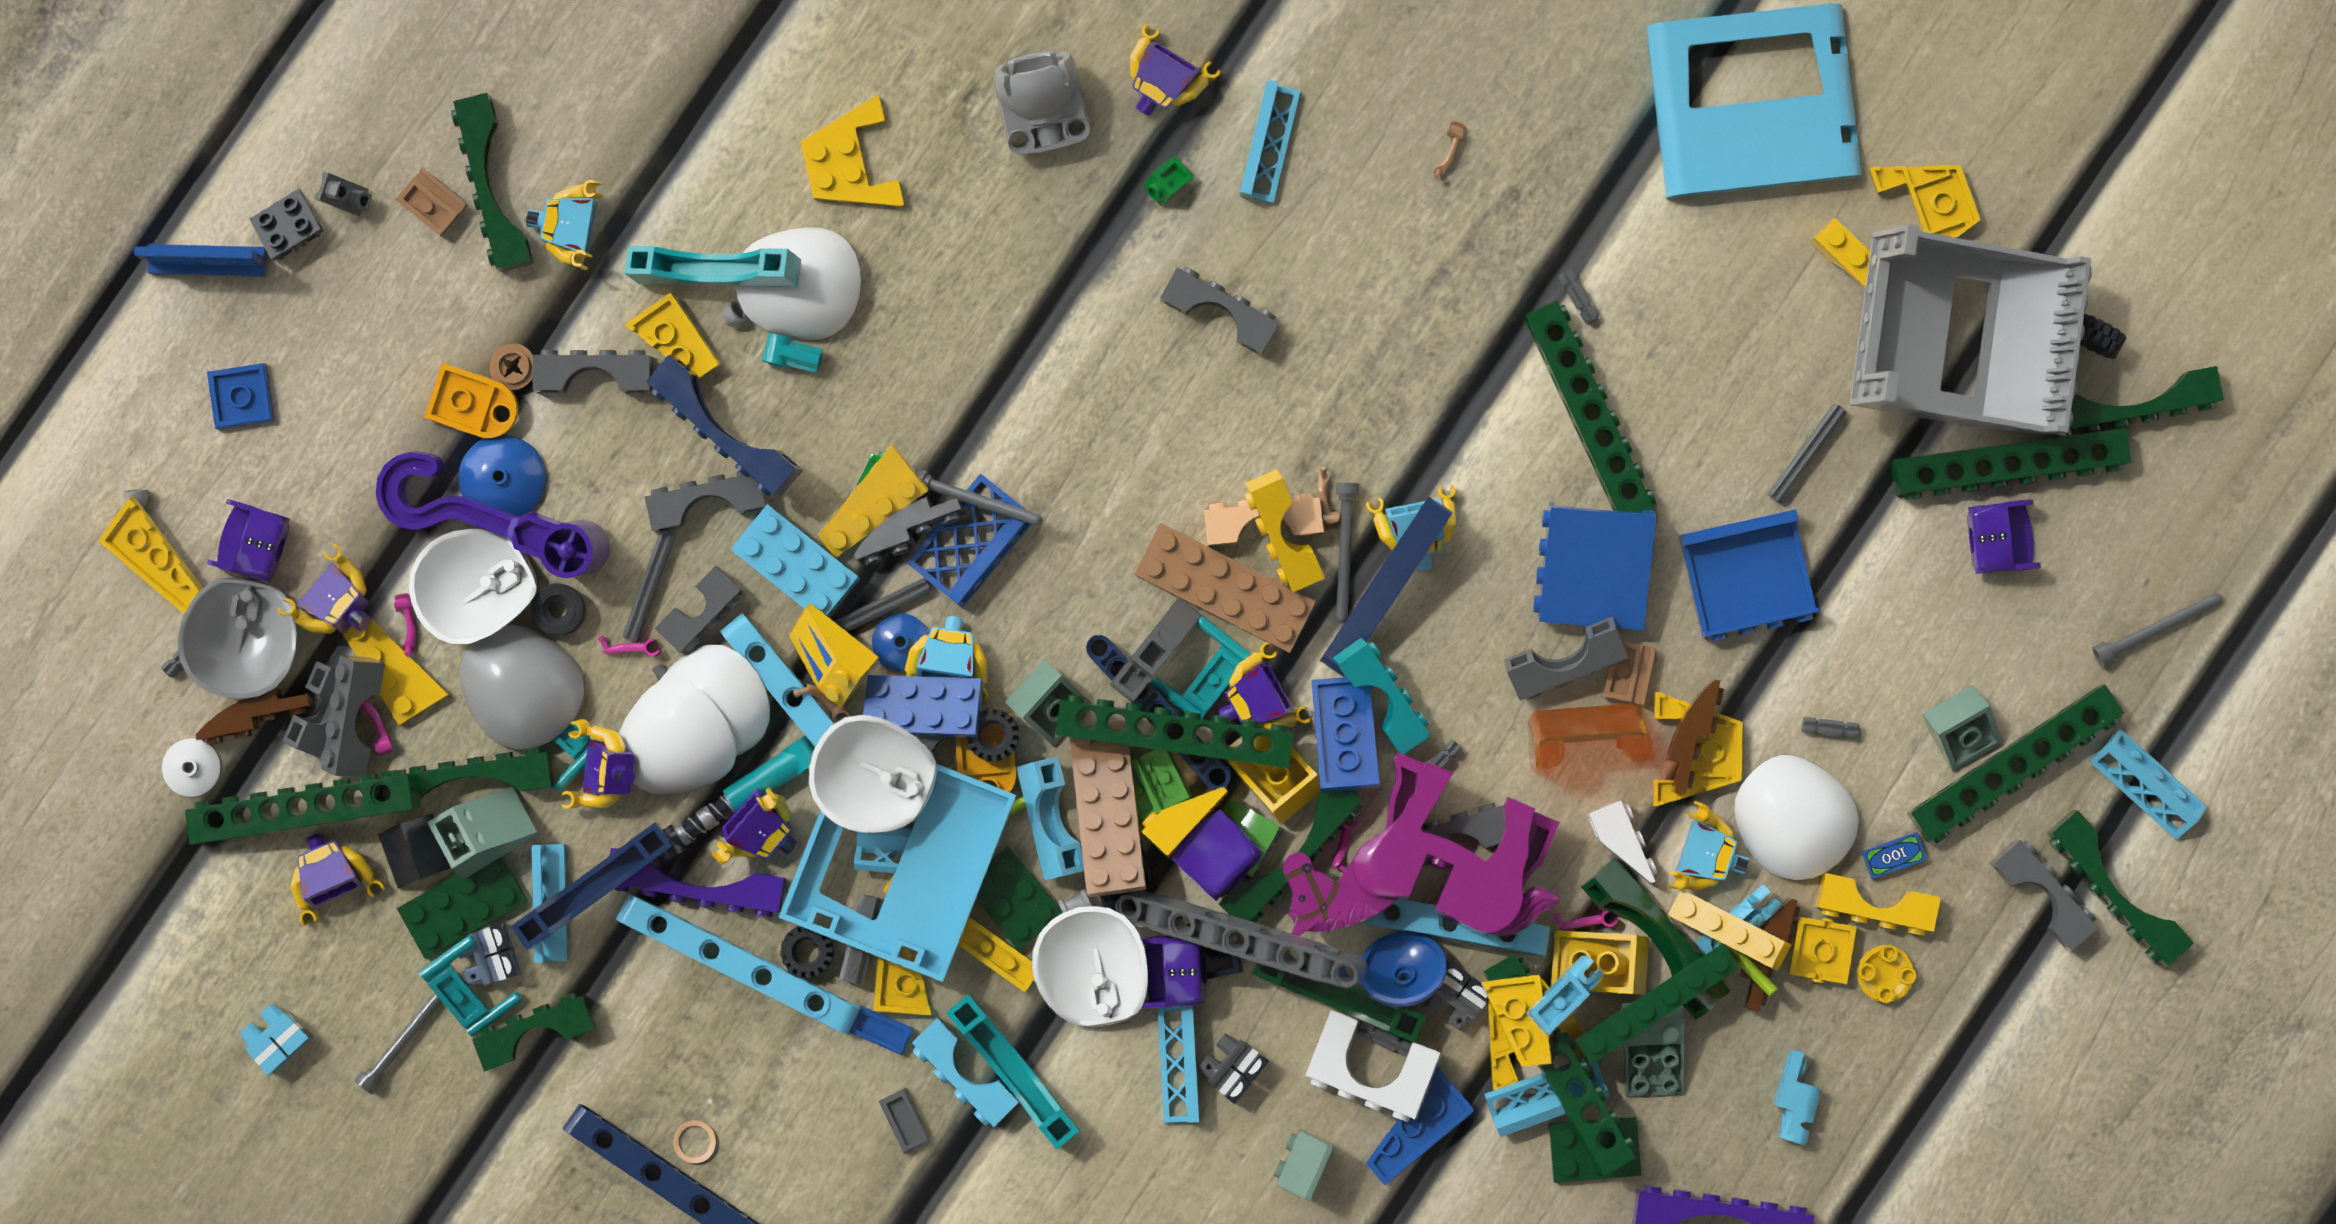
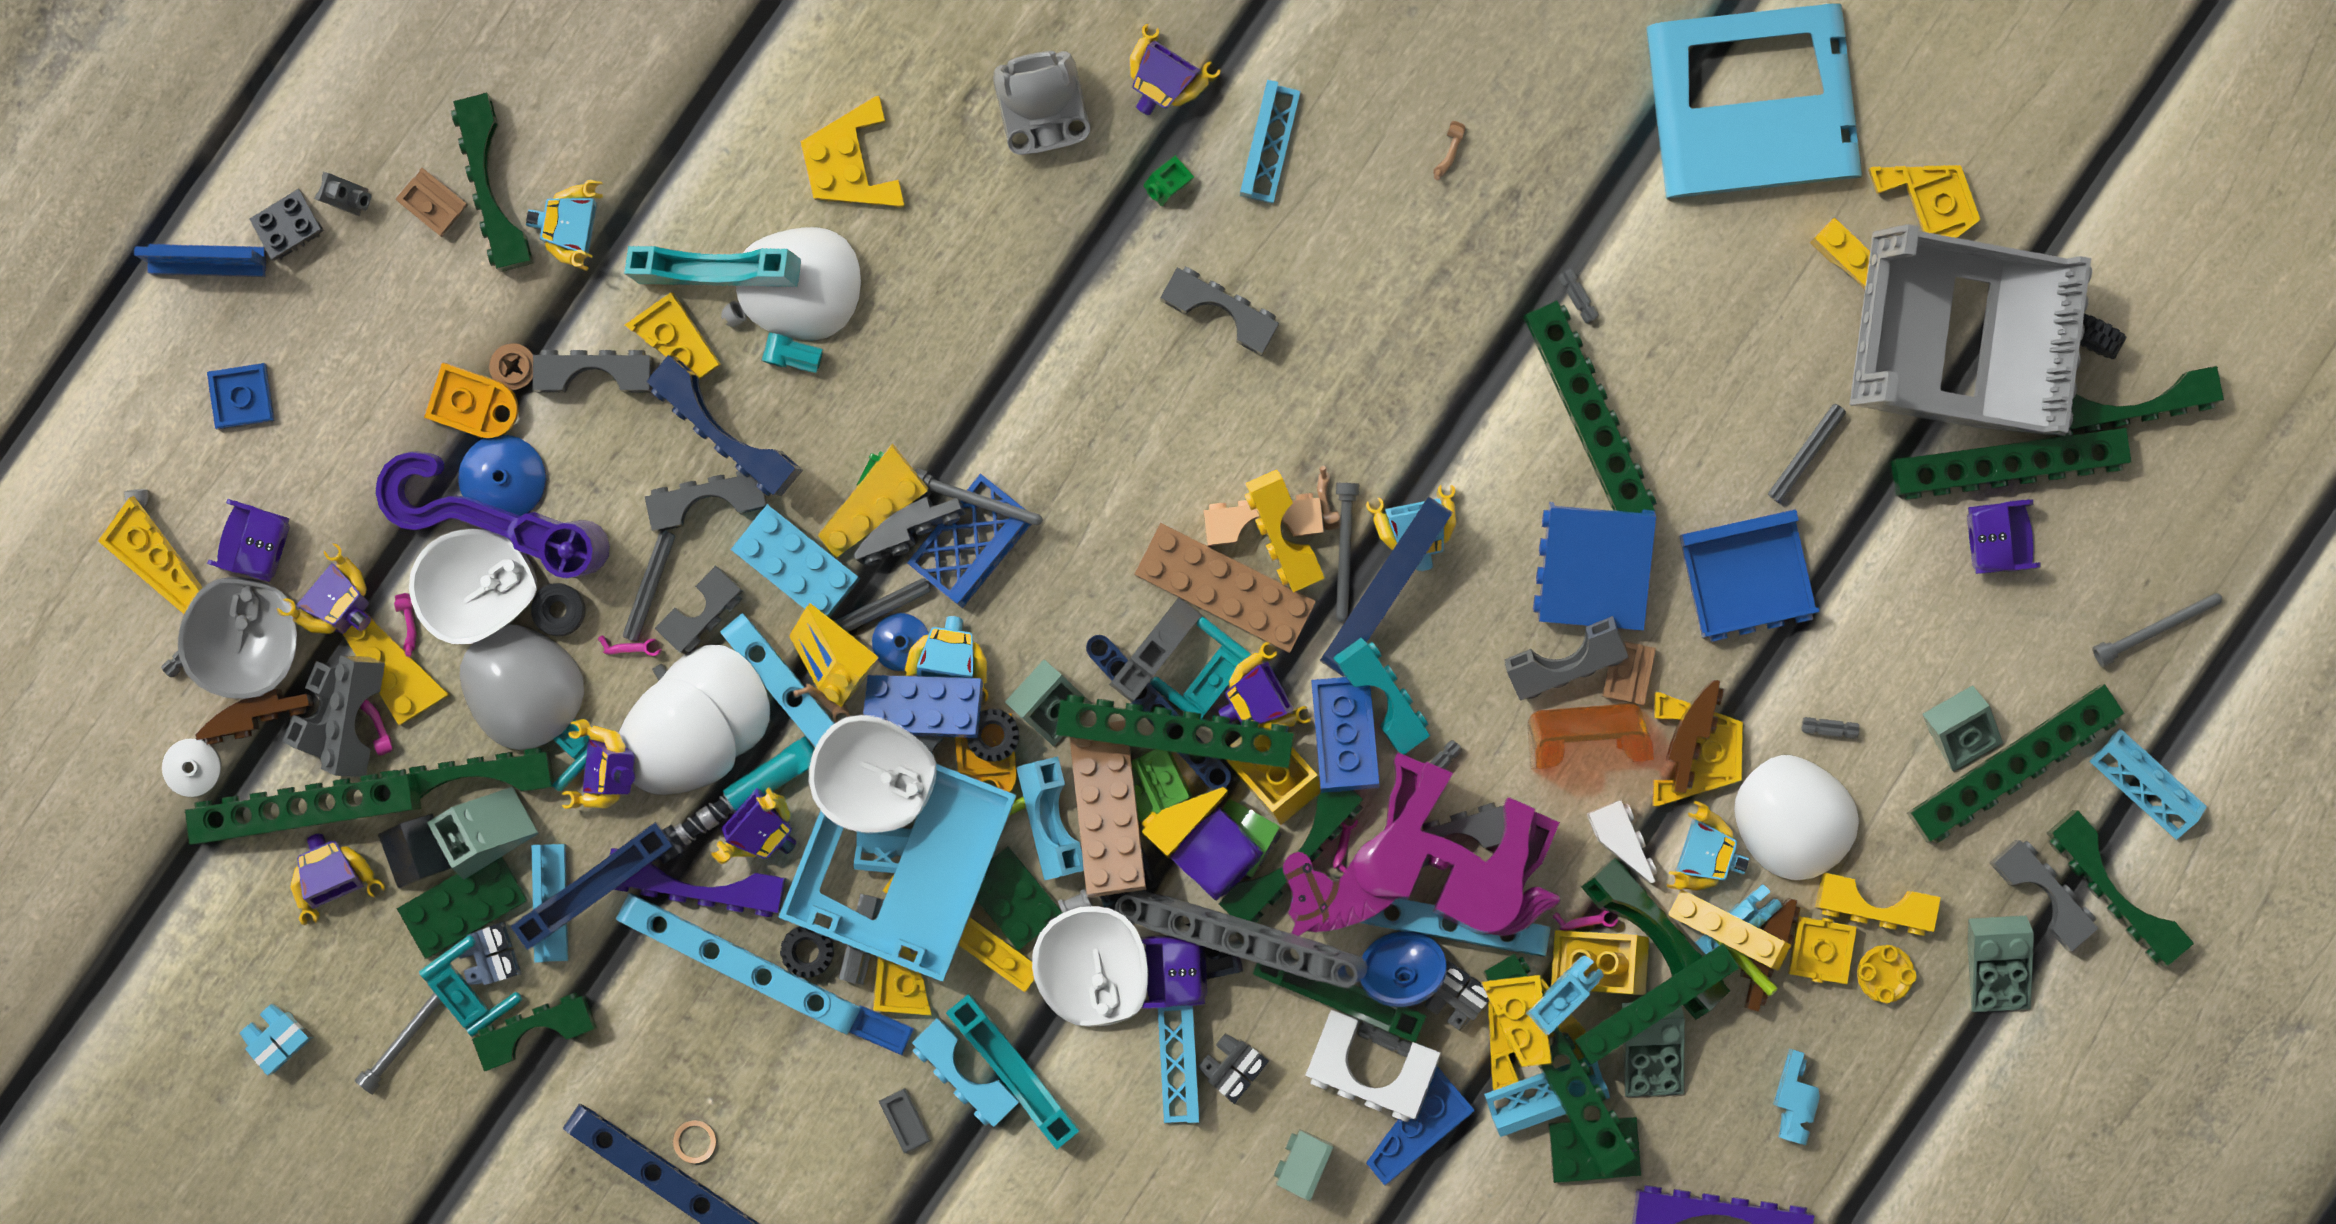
(1893, 855): blue tile -> none
(2000, 963): none -> sand green slope

